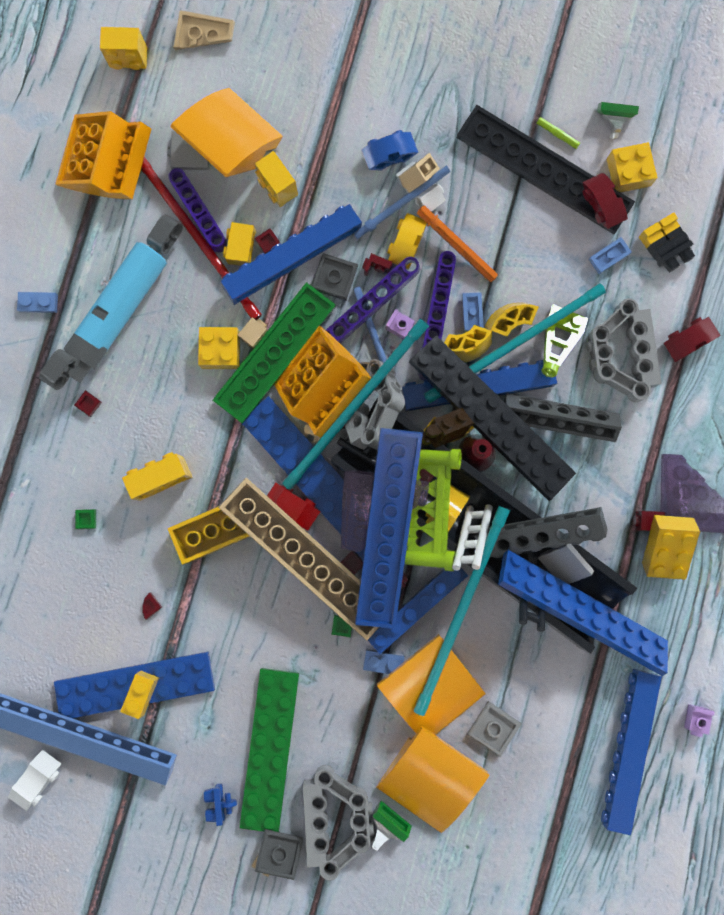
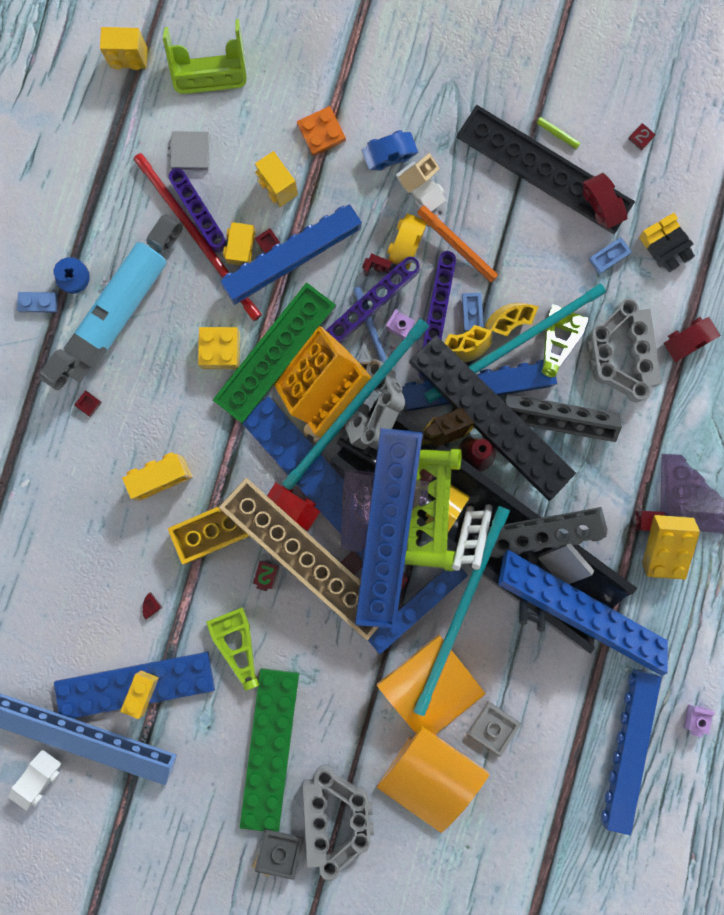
(69, 266): none -> blue piece
(85, 519): green tile -> none
(103, 155): light orange slope -> none
(202, 30): tan wing -> none
(207, 72): none -> lime windscreen
(218, 813): blue hips -> none
(226, 624): none -> lime plate
(227, 132): light orange slope -> none
(253, 332): tan brick -> none
(265, 575): none -> dark red brick
(321, 131): none -> orange plate
(334, 276): dark grey tile -> none
(340, 627): green tile -> none
(371, 224): medium blue bar -> none
(381, 662): medium blue plate -> none
(389, 826): green piece -> none
(616, 115): green piece -> none
(632, 167): yellow brick -> none
(641, 136): none -> dark red tile

